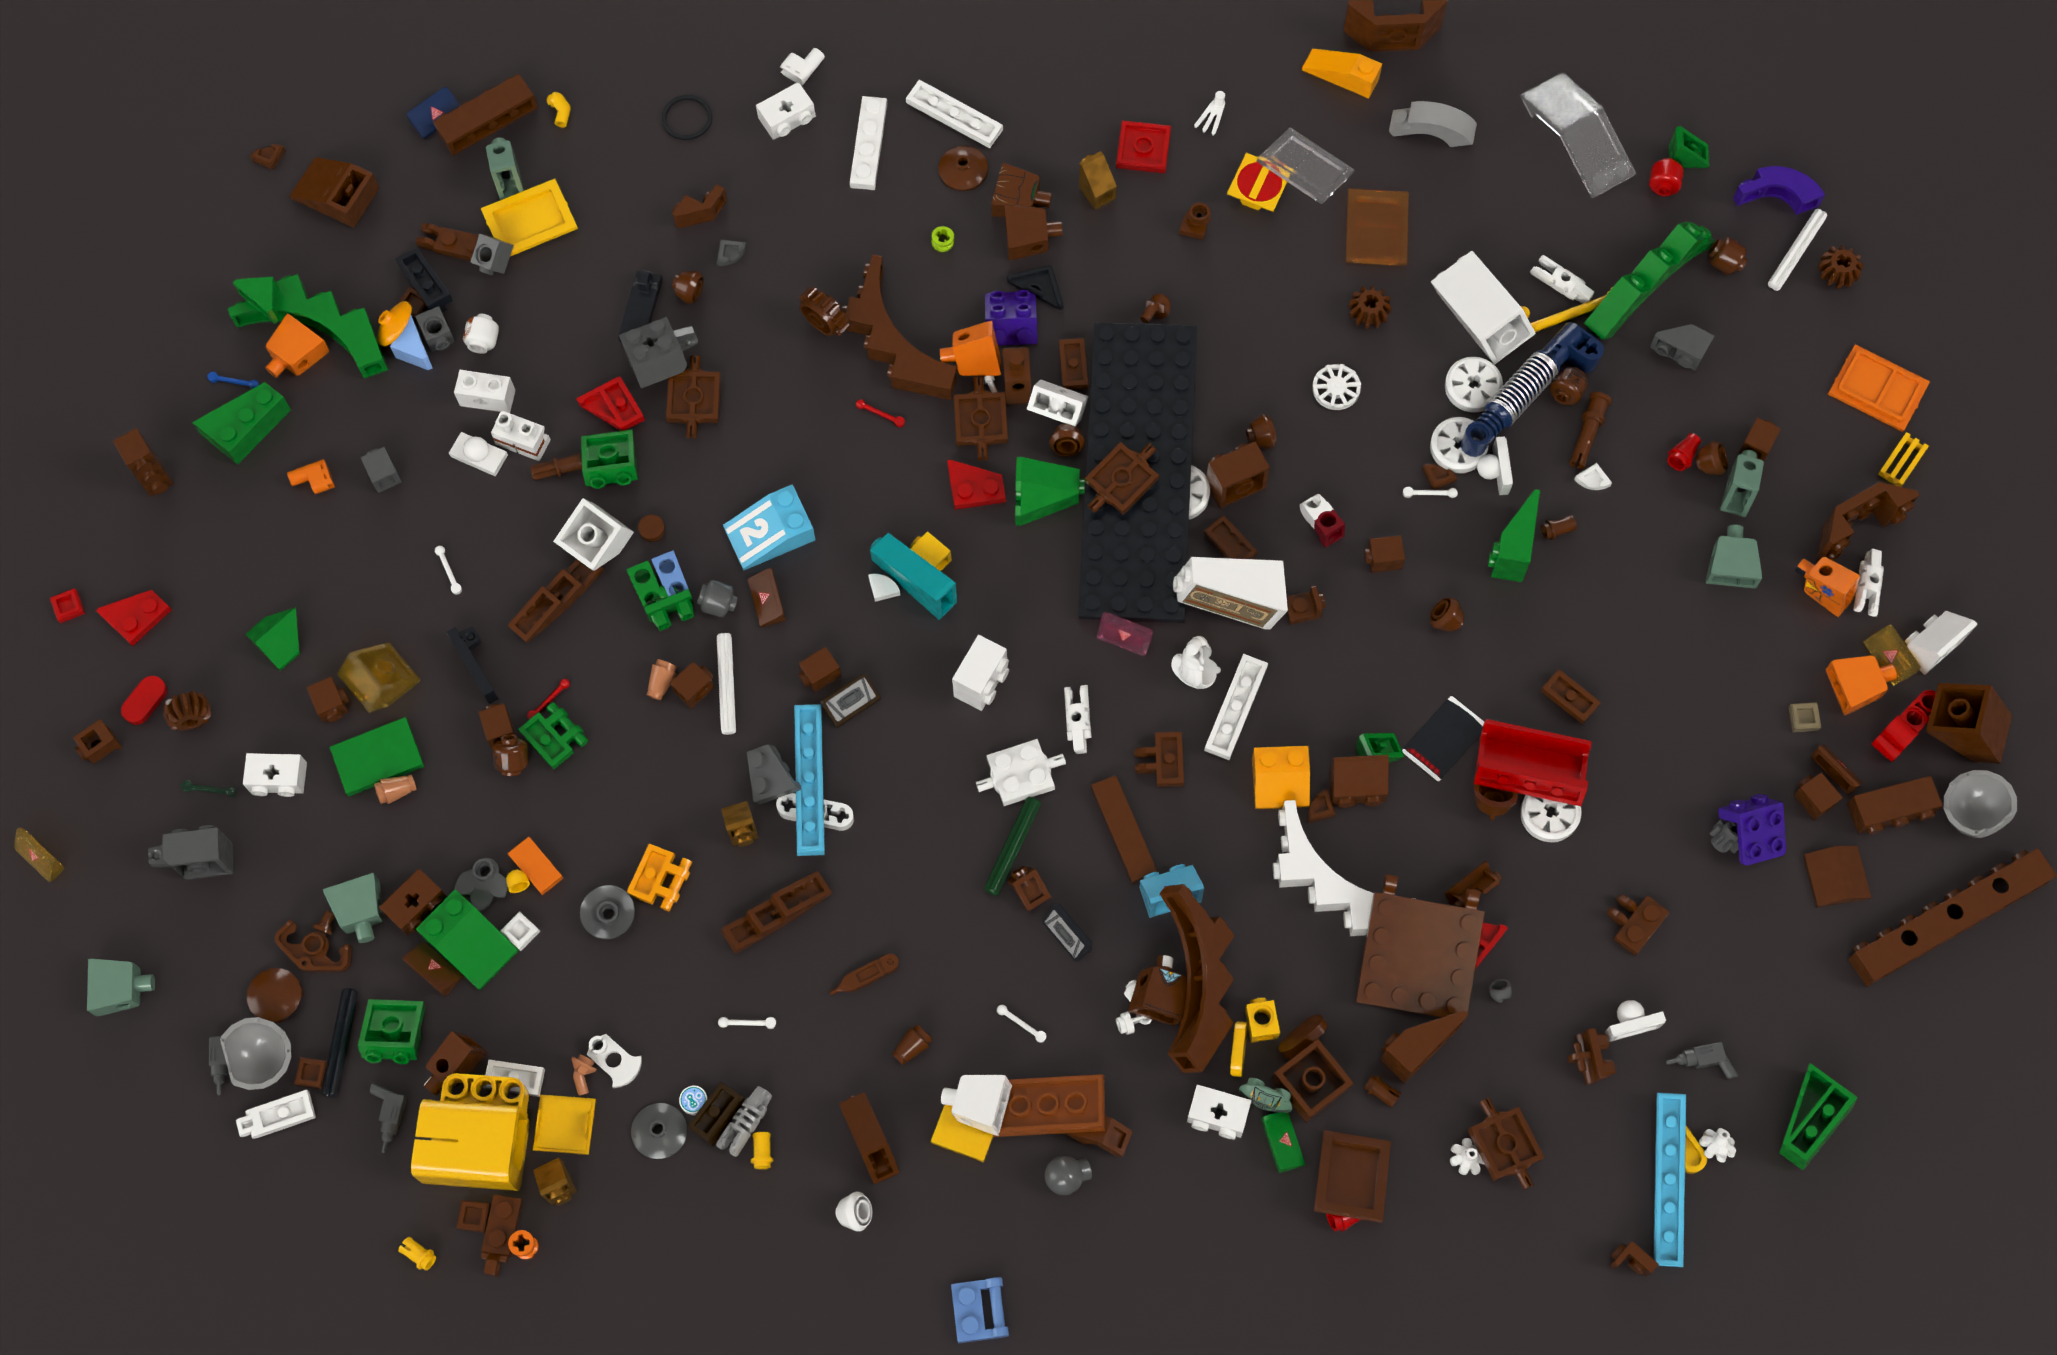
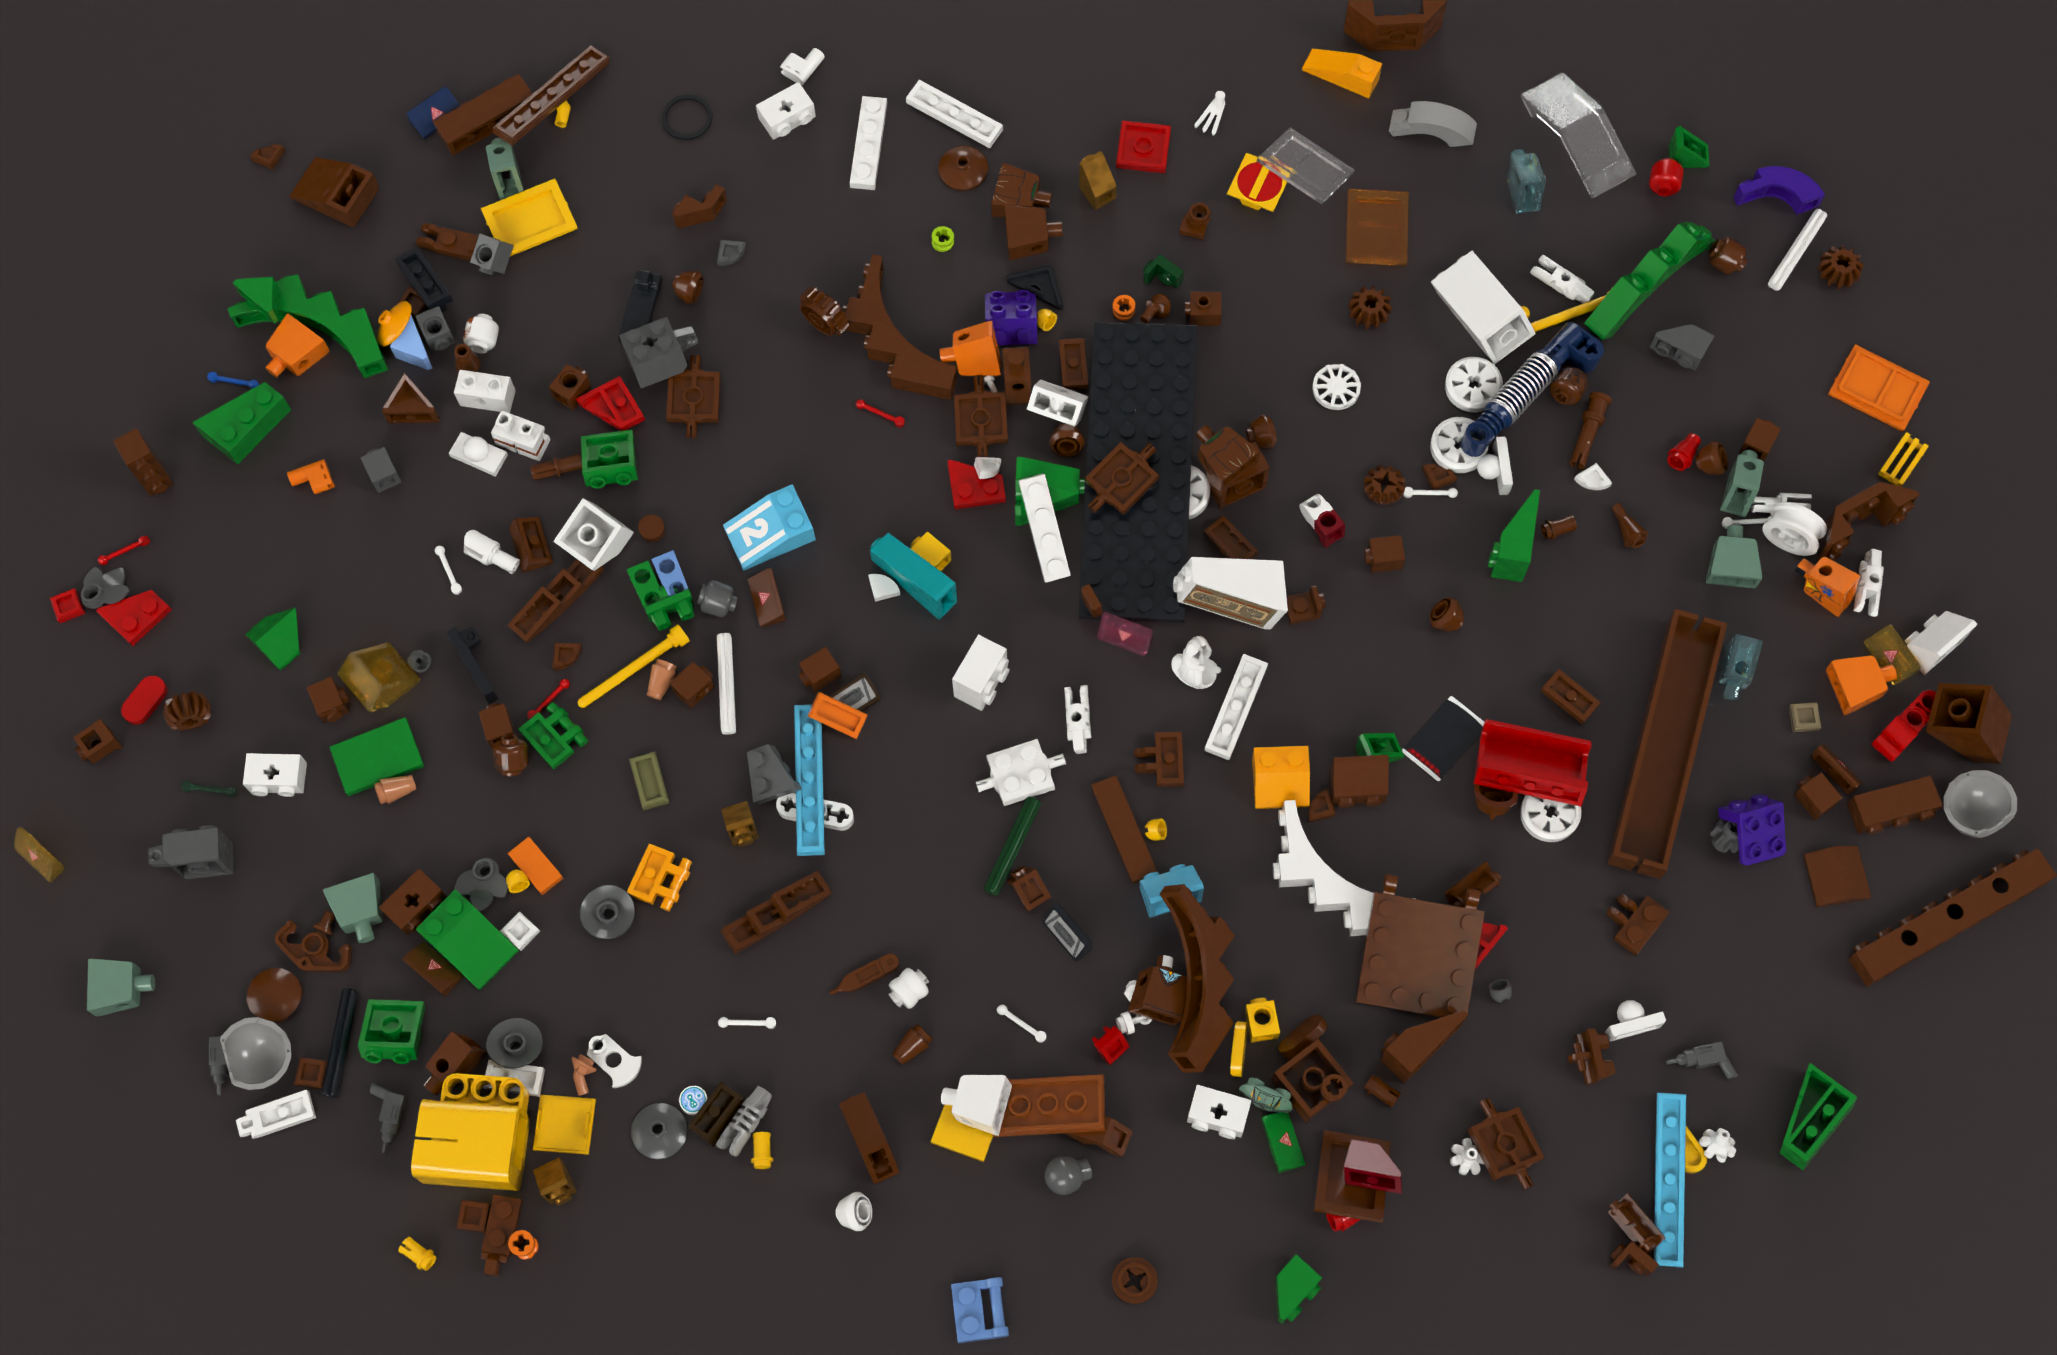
(103, 560): none -> red hinge
(103, 588): none -> dark grey plate
(409, 405): none -> reddish brown slope
(424, 664): none -> dark grey hinge
(466, 359): none -> reddish brown cone
(488, 551): none -> white arm
(510, 1034): none -> dark grey dish
(530, 543): none -> reddish brown slope
(551, 95): none -> reddish brown tile
(565, 655): none -> reddish brown tile
(566, 395): none -> reddish brown brick
(649, 781): none -> olive tile
(675, 638): none -> yellow piece
(837, 715): none -> orange tile
(908, 988): none -> white piece
(987, 467): none -> white tile
(1044, 527): none -> white plate
(1046, 319): none -> yellow hinge
(1091, 601): none -> reddish brown tile
(1111, 1044): none -> red tile
(1120, 300): none -> orange bush
(1138, 1267): none -> reddish brown gear
(1156, 829): none -> yellow hinge
(1165, 270): none -> dark green bracket
(1204, 308): none -> reddish brown brick
(1225, 455): none -> reddish brown torso
(1294, 1285): none -> green slope
(1341, 1092): none -> reddish brown bush
(1371, 1168): none -> slope
(1391, 493): none -> reddish brown gear
(1523, 171): none -> clear light blue torso
(1632, 533): none -> reddish brown cone
(1636, 1223): none -> reddish brown hinge
(1667, 744): none -> reddish brown piece
(1727, 521): none -> white hinge
(1742, 655): none -> clear light blue torso
(1769, 502): none -> white arm
(1794, 529): none -> white wheel

